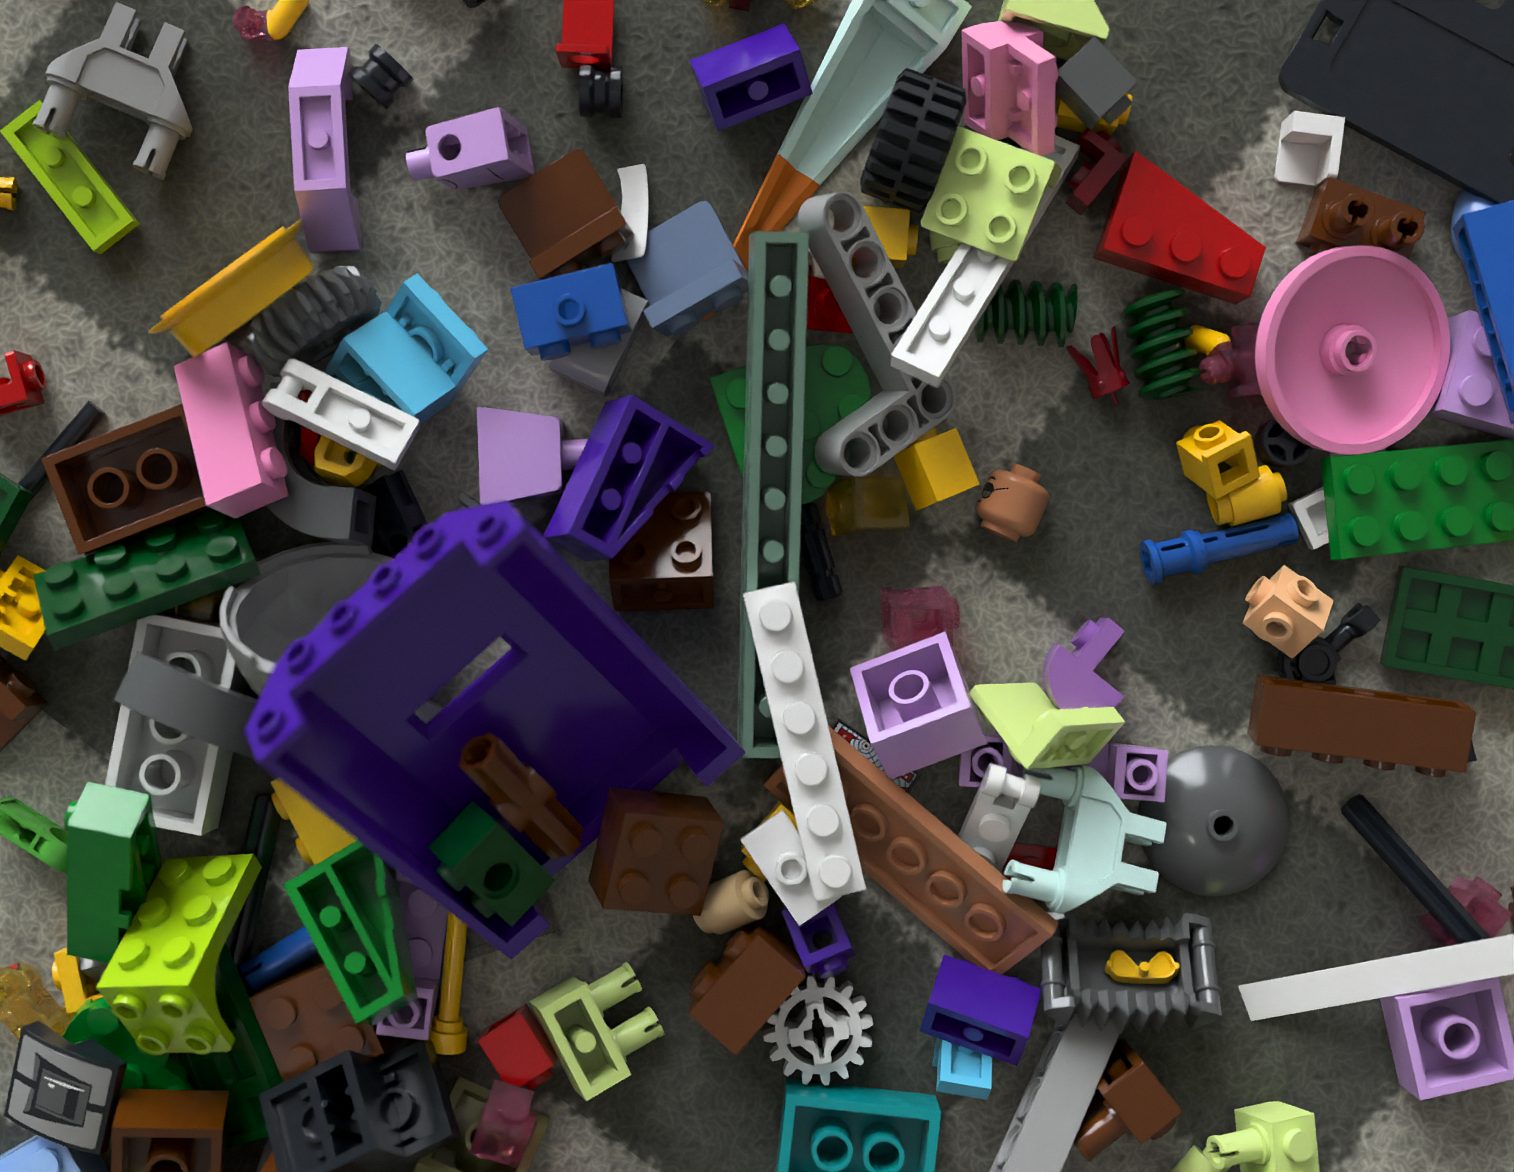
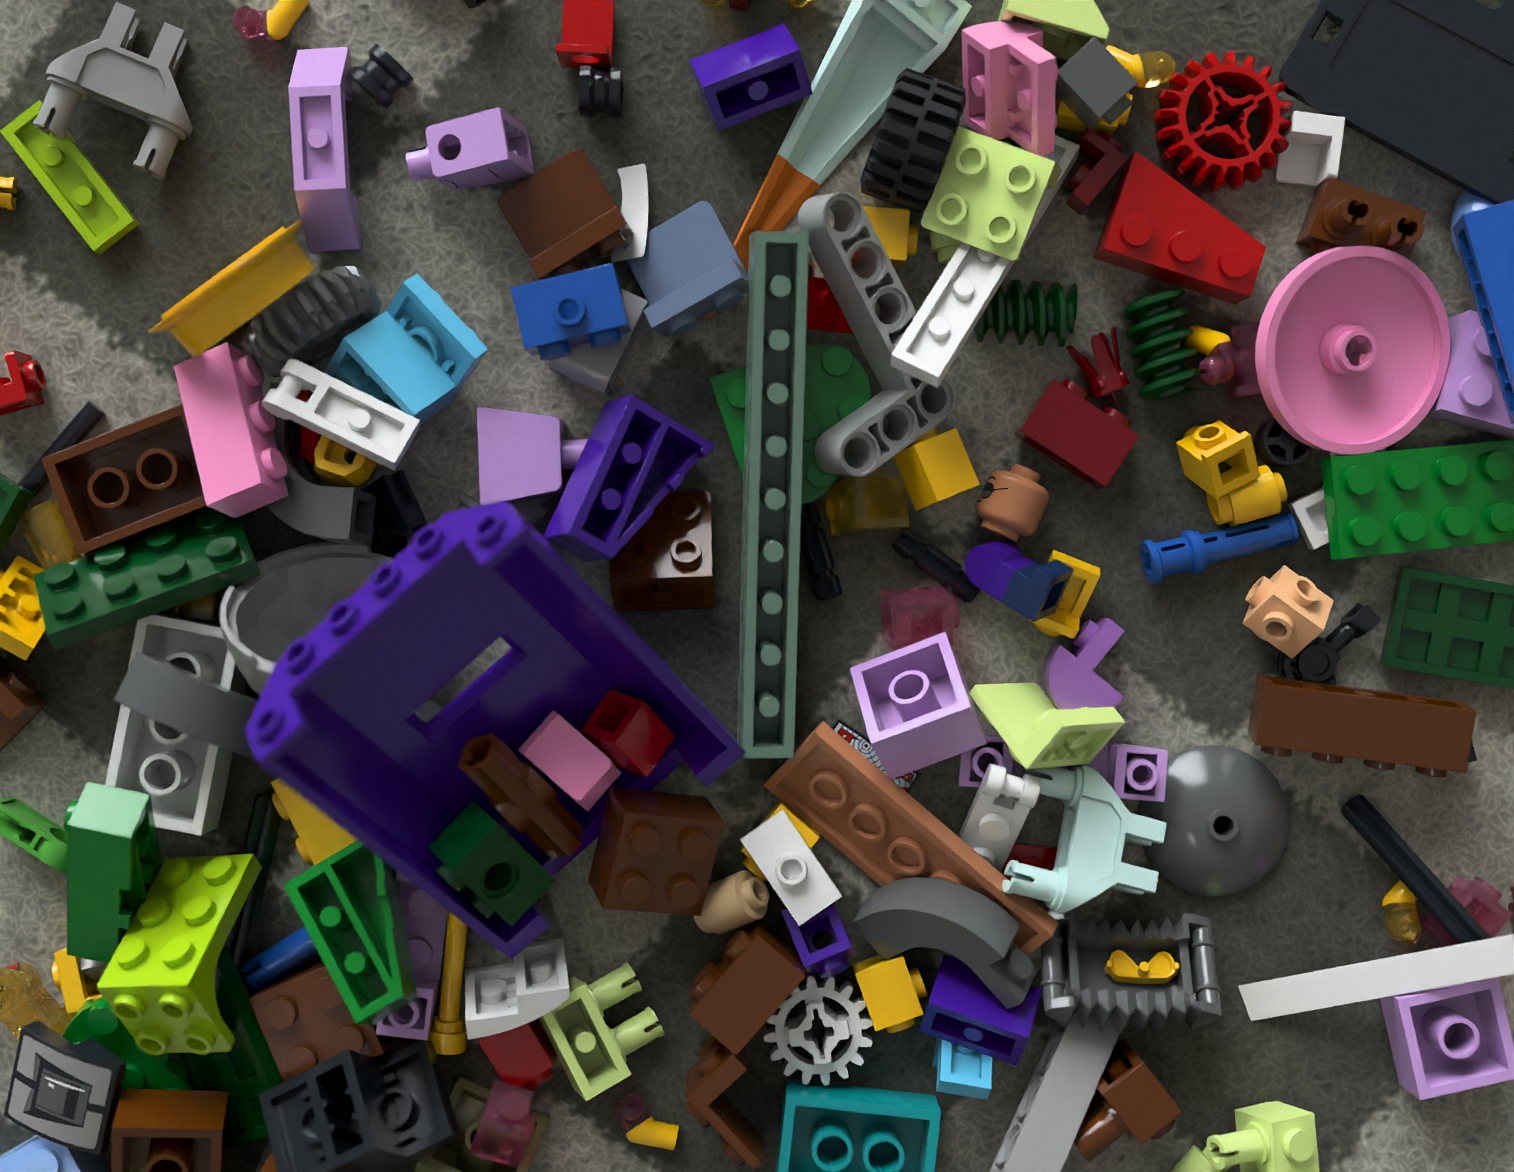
(49, 535): none -> clear yellow brick
(516, 992): none -> white slope
(570, 760): none -> bright pink slope
(628, 733): none -> red brick
(639, 1124): none -> arm
(709, 1106): none -> reddish brown bracket
(804, 741): white plate -> none
(890, 992): none -> yellow brick
(935, 564): none -> black axle
(952, 920): none -> dark grey arch
(1017, 580): none -> leg
(1074, 599): none -> yellow bracket
(1077, 432): none -> dark red brick
(1147, 68): none -> clear yellow arm
(1214, 104): none -> red gear
(1402, 914): none -> clear yellow arm

